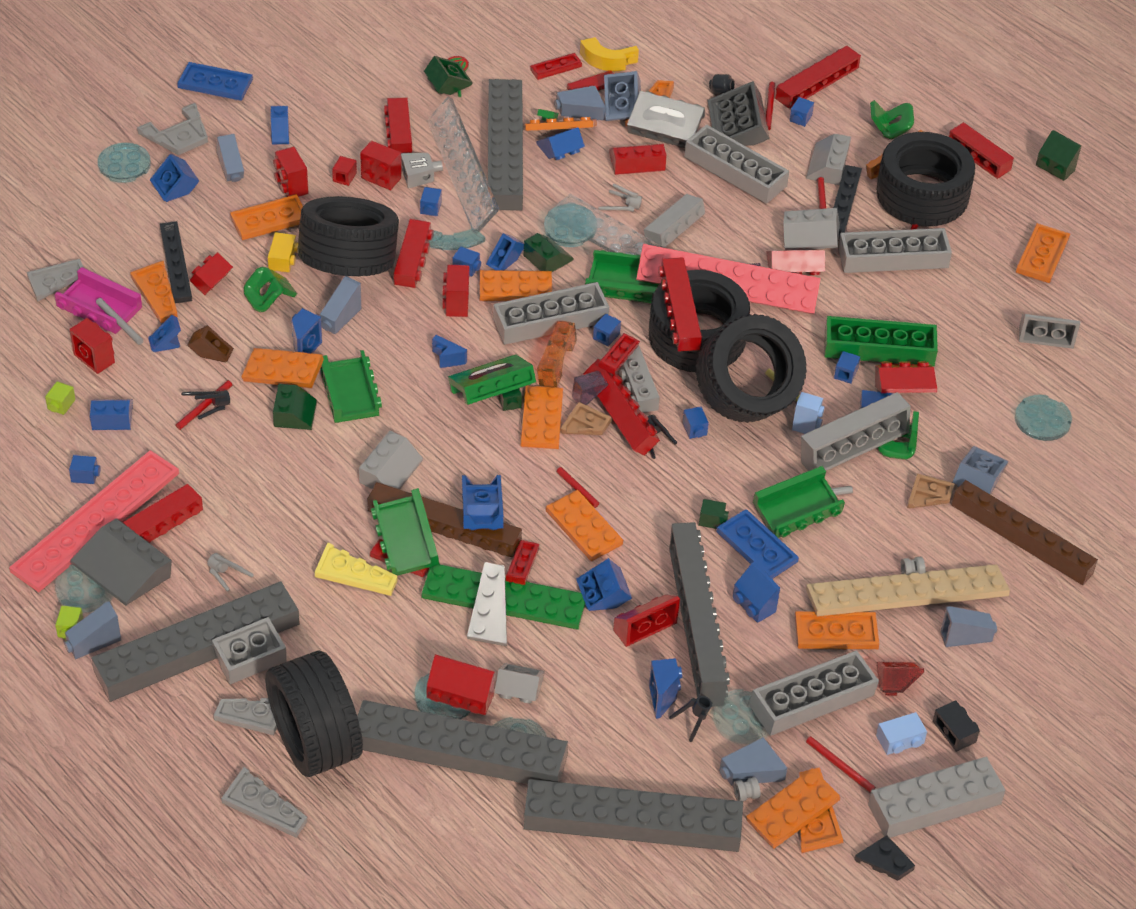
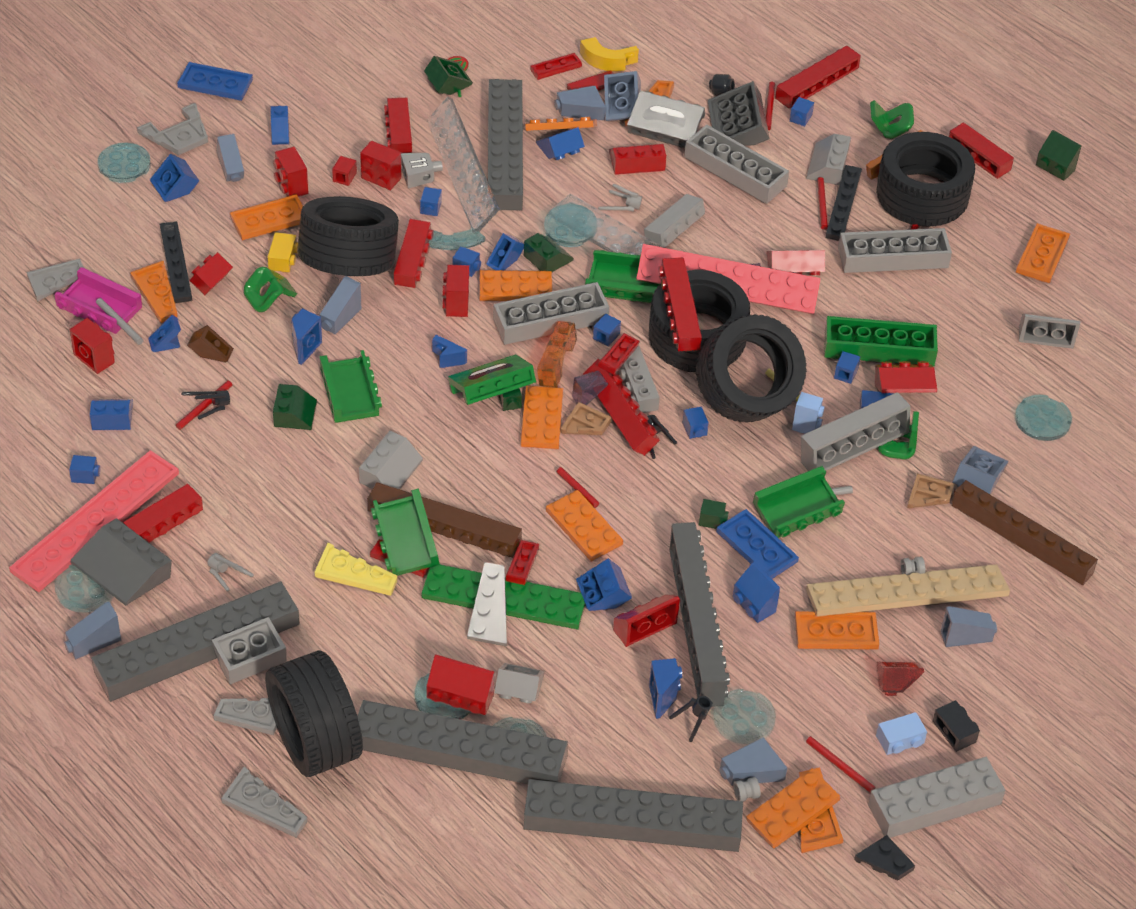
(60, 398): lime brick -> none
(67, 619): lime brick -> none
(282, 367): orange plate -> none
(482, 504): blue piece -> none
(547, 114): green plate -> none
(811, 229): light grey slope -> none
(813, 692): light grey brick -> none

